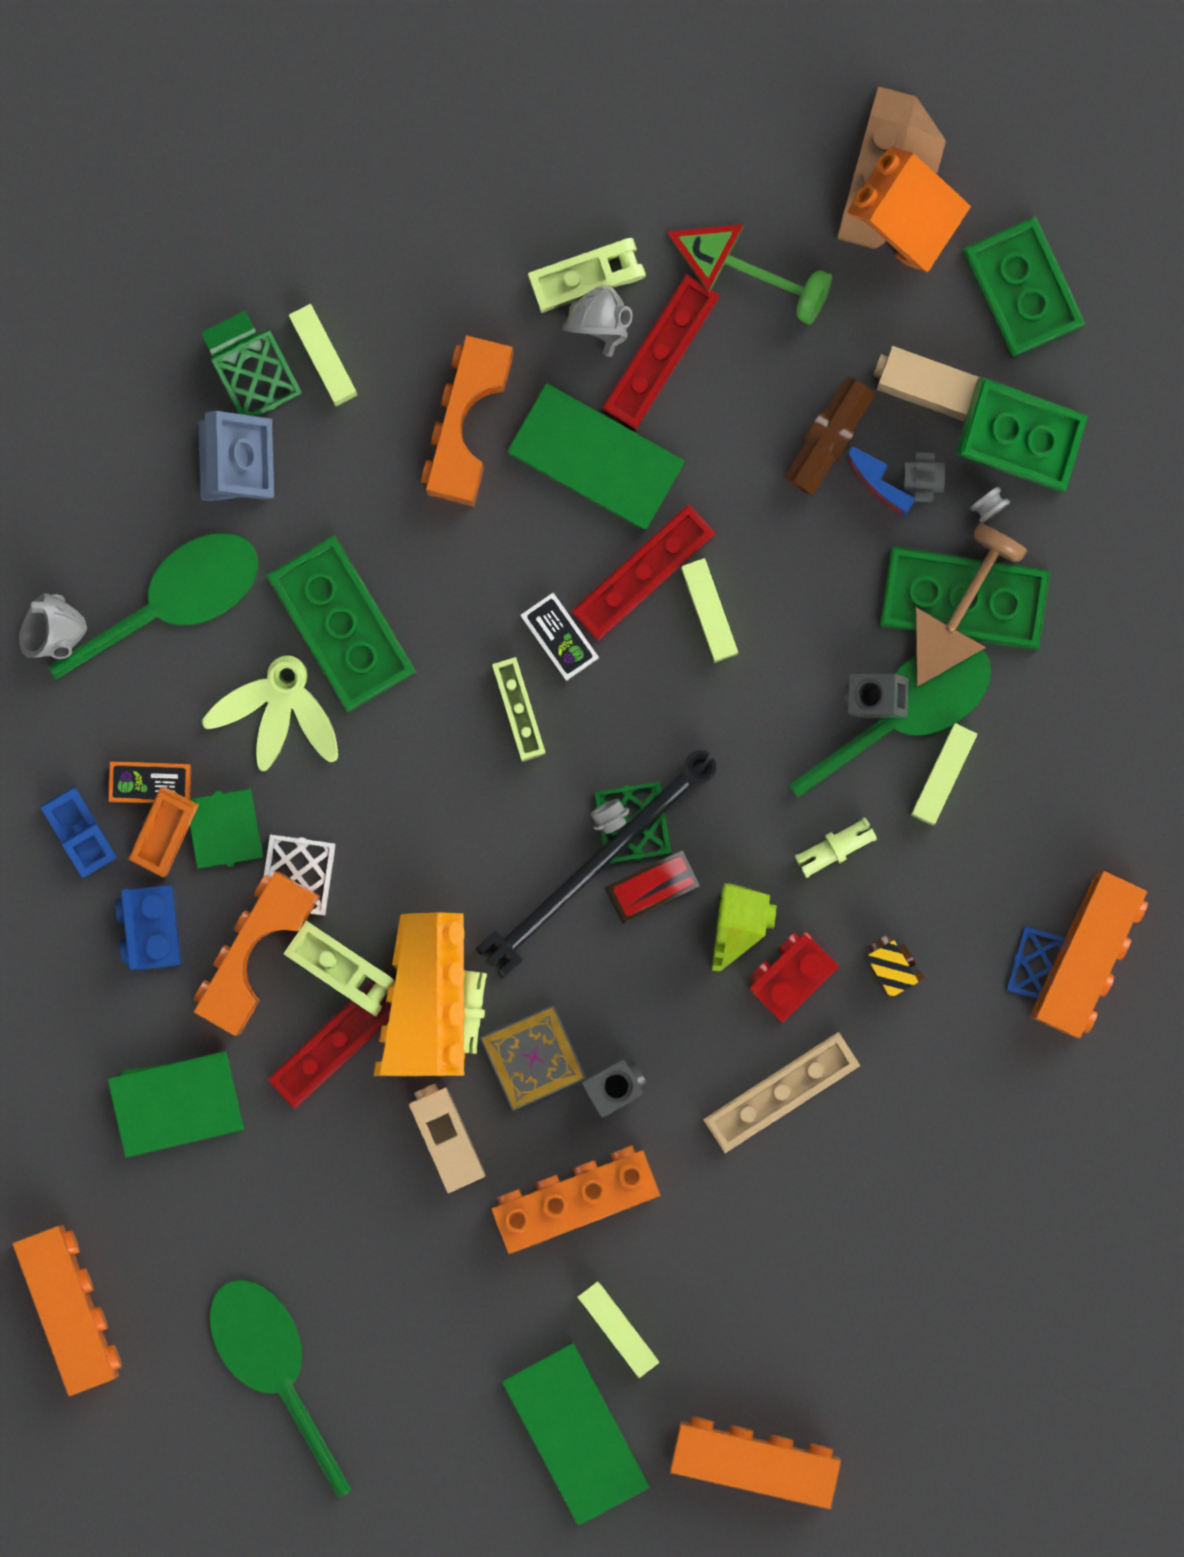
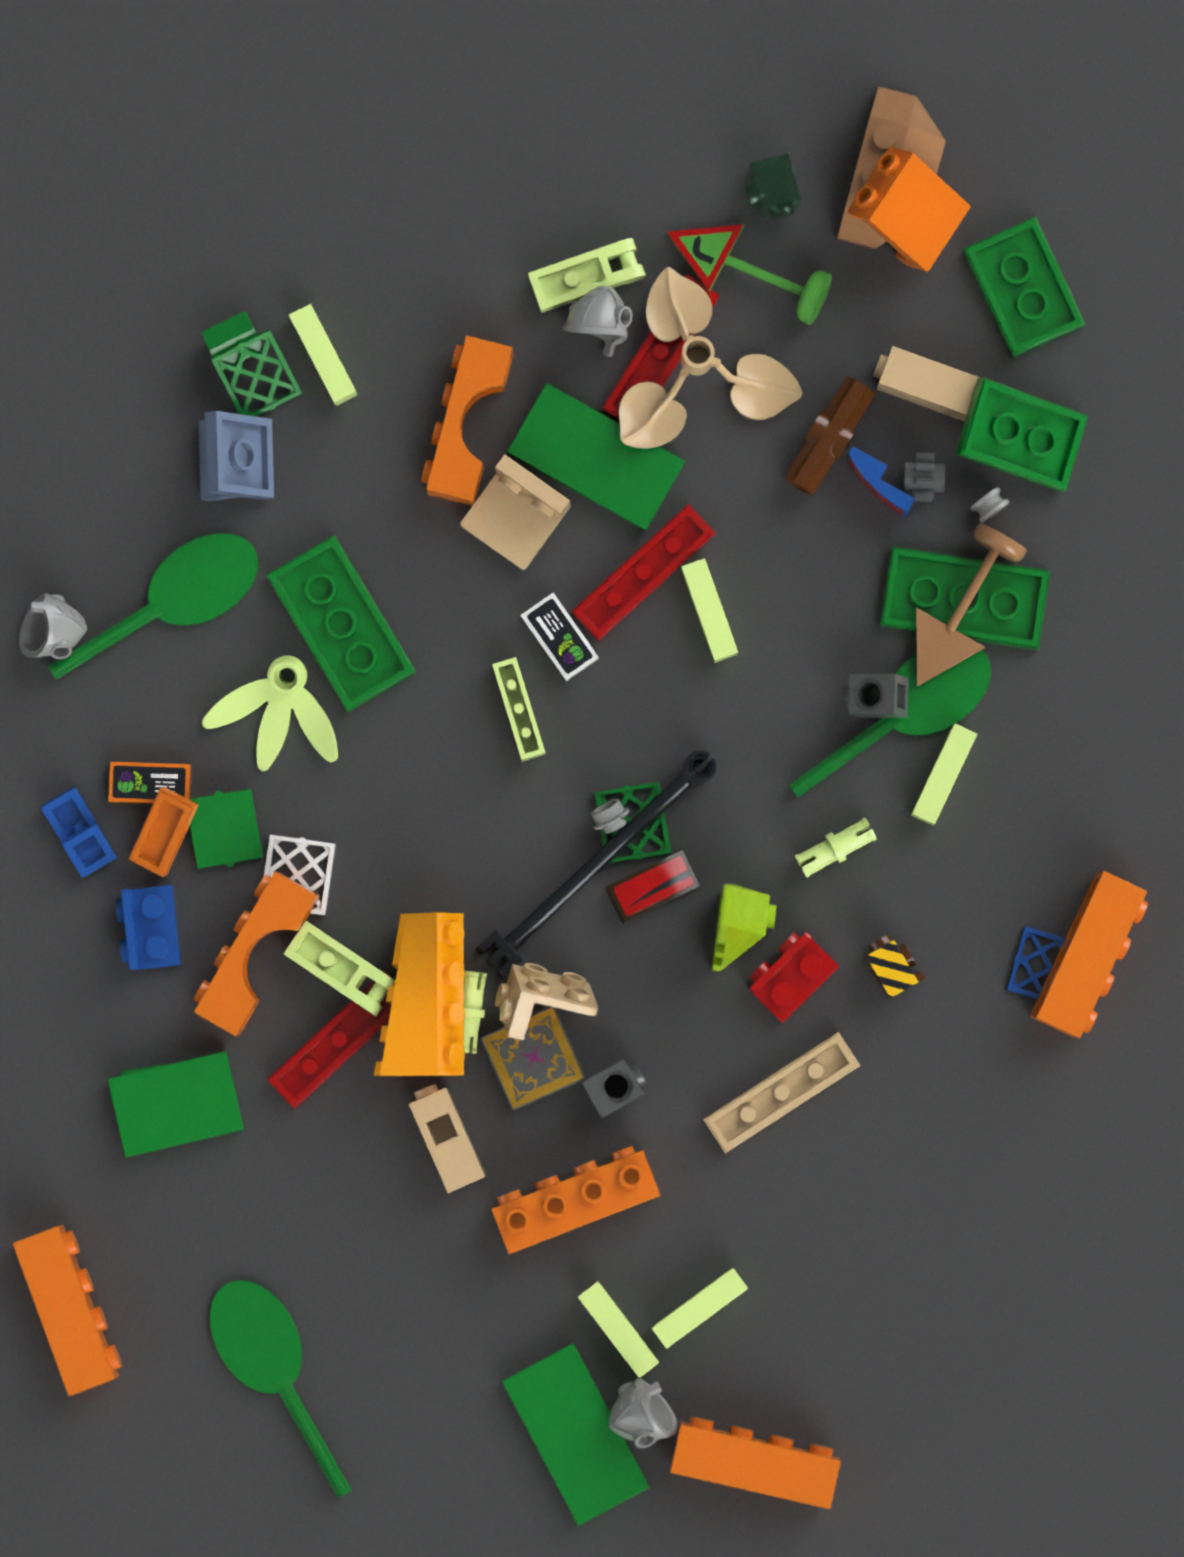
(515, 513): none -> tan bracket
(536, 985): none -> tan bracket
(642, 1414): none -> light grey helmet
(683, 308): none -> tan plant
(699, 1307): none -> yellowish green piece
(773, 187): none -> clear green brick

